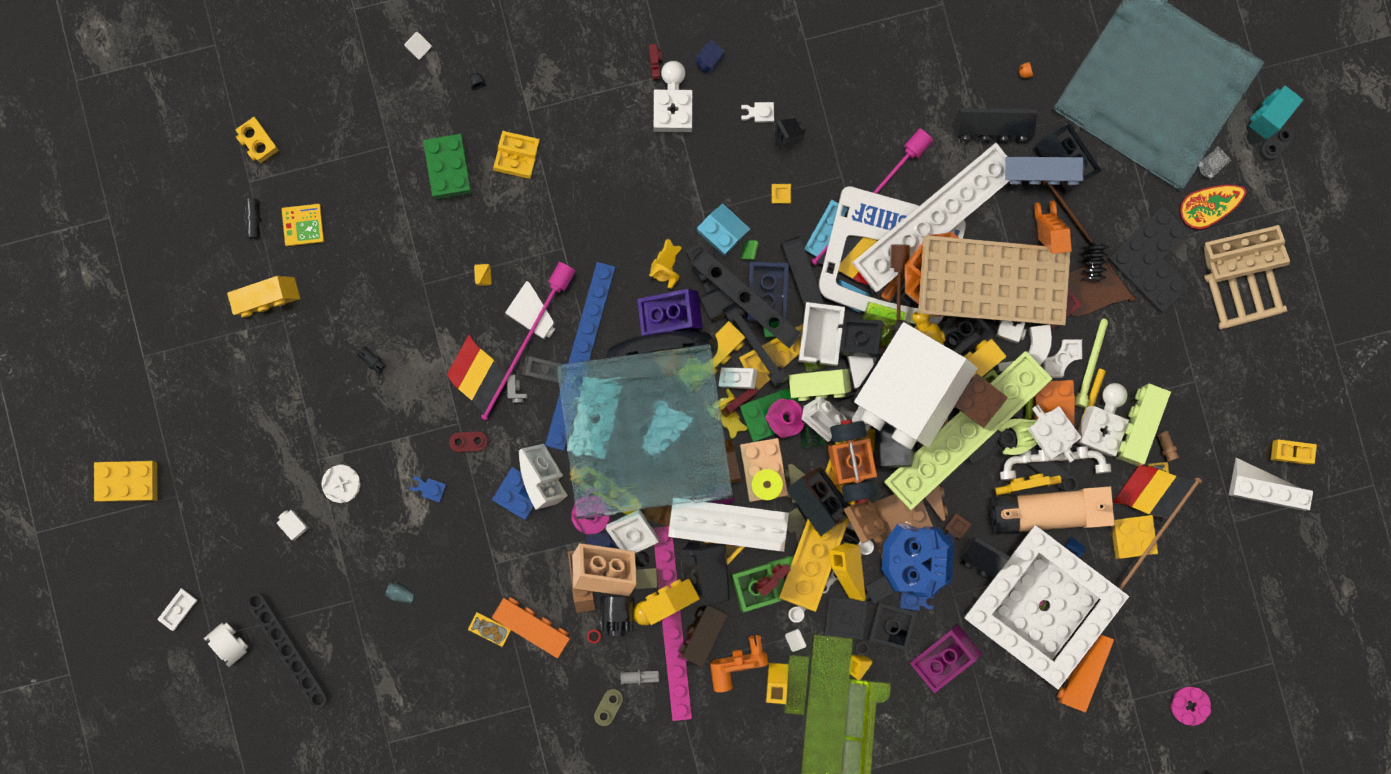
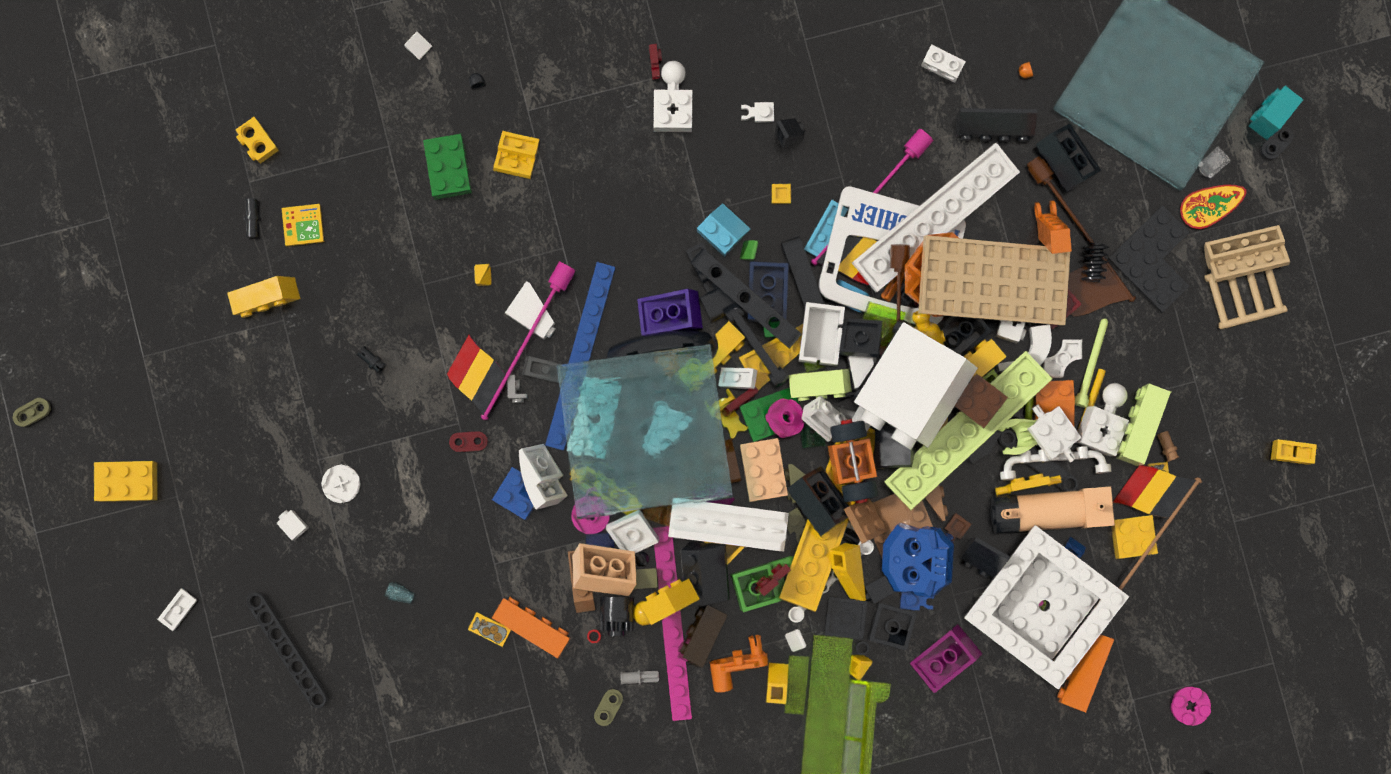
(32, 412): none -> olive plate
(225, 644): white brick -> none
(431, 489): blue plate -> none
(662, 266): yellow hair -> none
(710, 56): clear blue brick -> none
(767, 493): neon yellow piece -> none
(943, 63): none -> white brick
(1045, 168): sand blue brick -> none
(1261, 486): white wedge -> none

